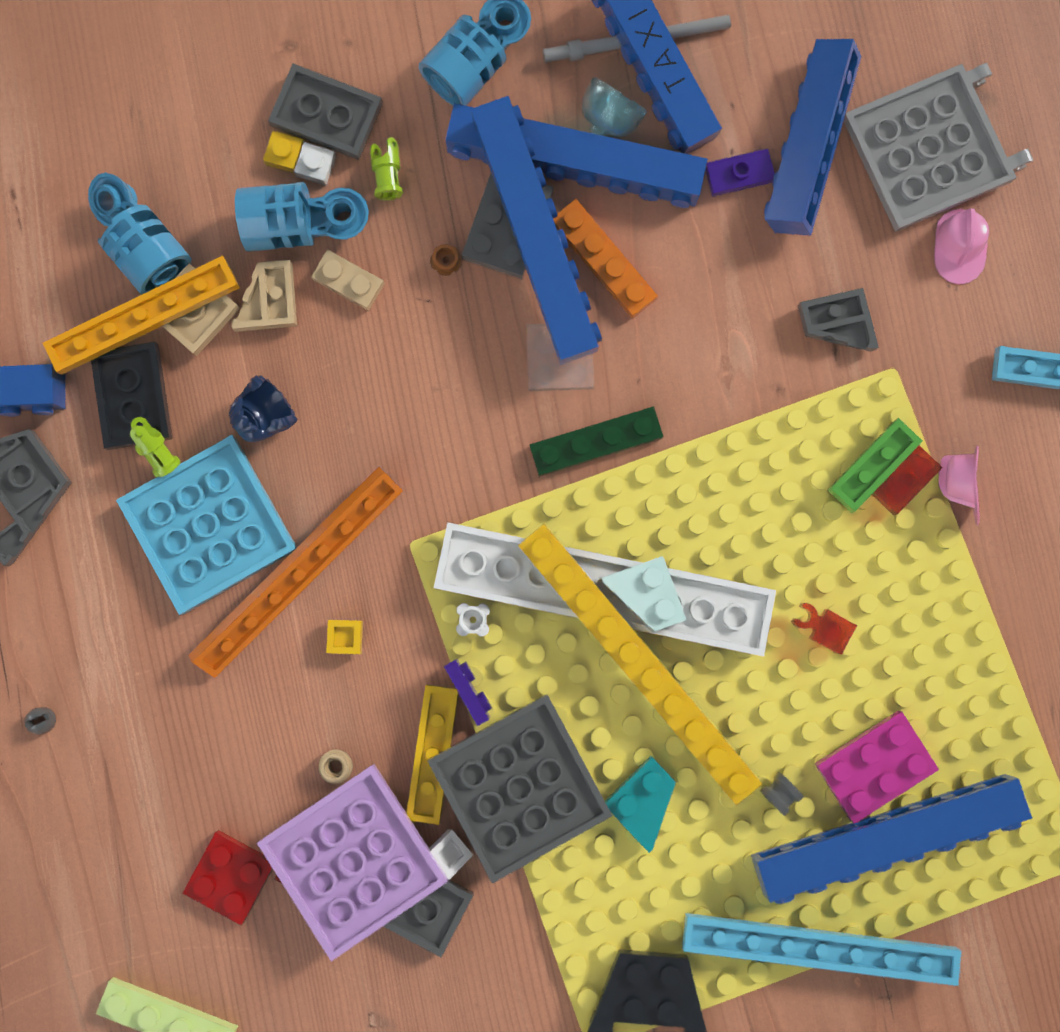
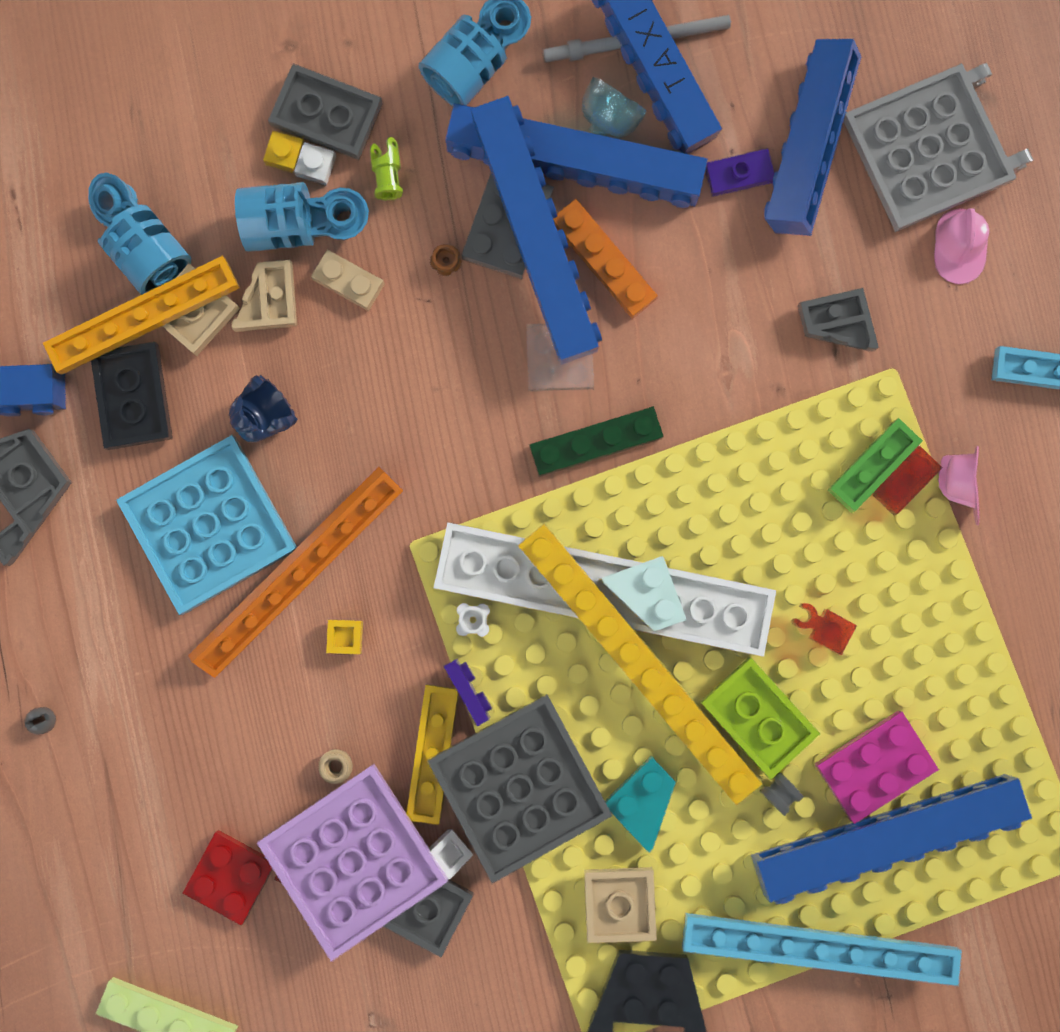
(151, 445): lime piece -> none
(620, 905): none -> tan plate
(760, 718): none -> lime plate

